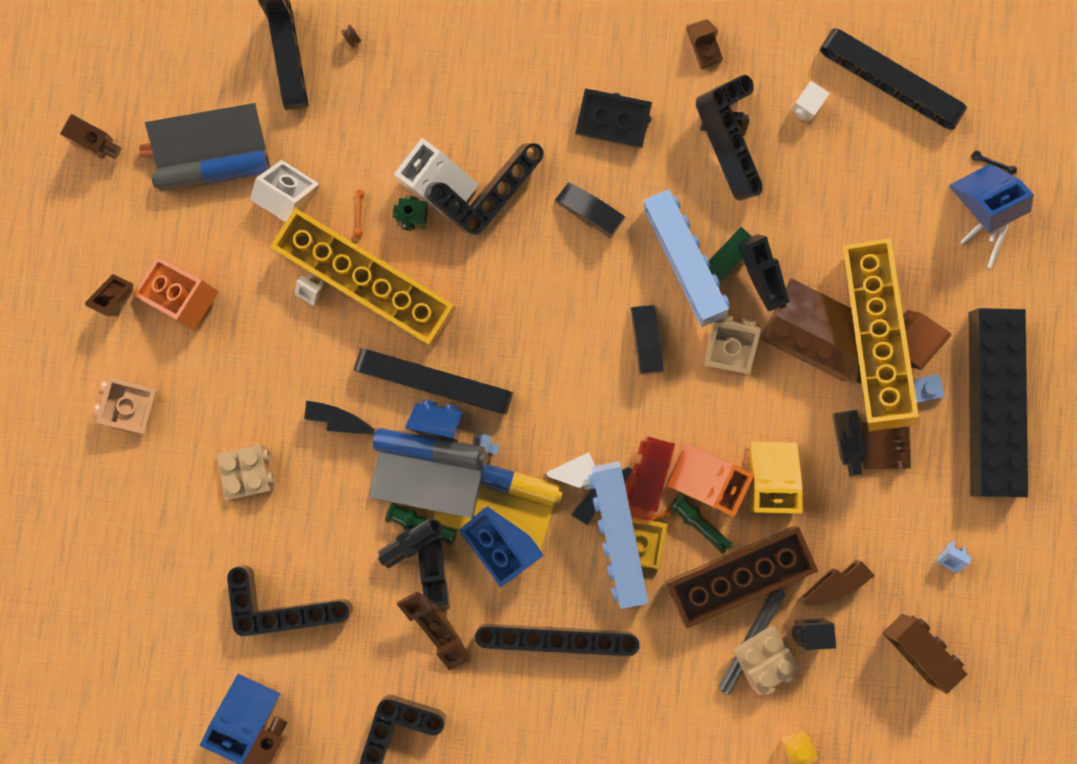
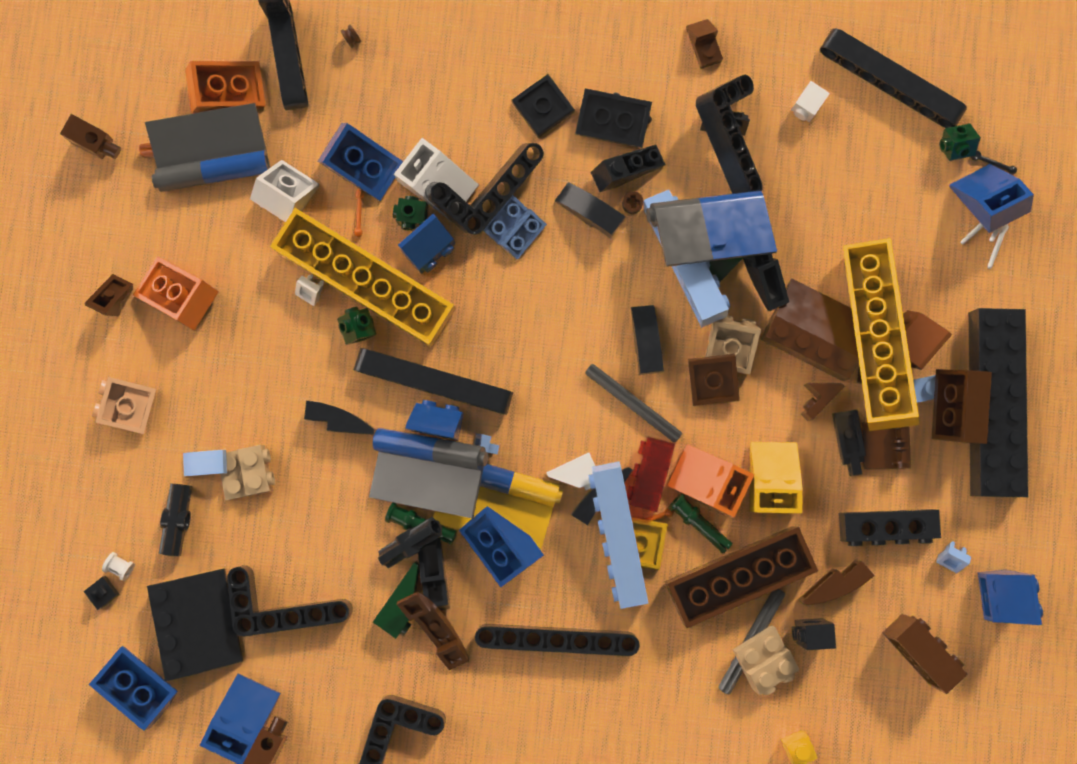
(101, 593): none -> black tile
(118, 566): none -> white bush
(134, 688): none -> blue slope
(175, 519): none -> black piece
(194, 624): none -> black slope
(205, 463): none -> light blue slope
(223, 84): none -> orange slope
(356, 325): none -> dark green brick
(360, 161): none -> blue slope
(391, 617): none -> dark green slope
(427, 244): none -> blue slope
(514, 227): none -> medium blue slope
(543, 105): none -> black tile
(626, 167): none -> black slope
(627, 207): none -> reddish brown bush
(633, 403): none -> dark grey axle
(713, 228): none -> door
(713, 379): none -> reddish brown plate
(824, 394): none -> reddish brown slope
(926, 519): none -> black brick
(959, 142): none -> dark green brick
(961, 405): none -> reddish brown brick
(1010, 597): none -> blue slope

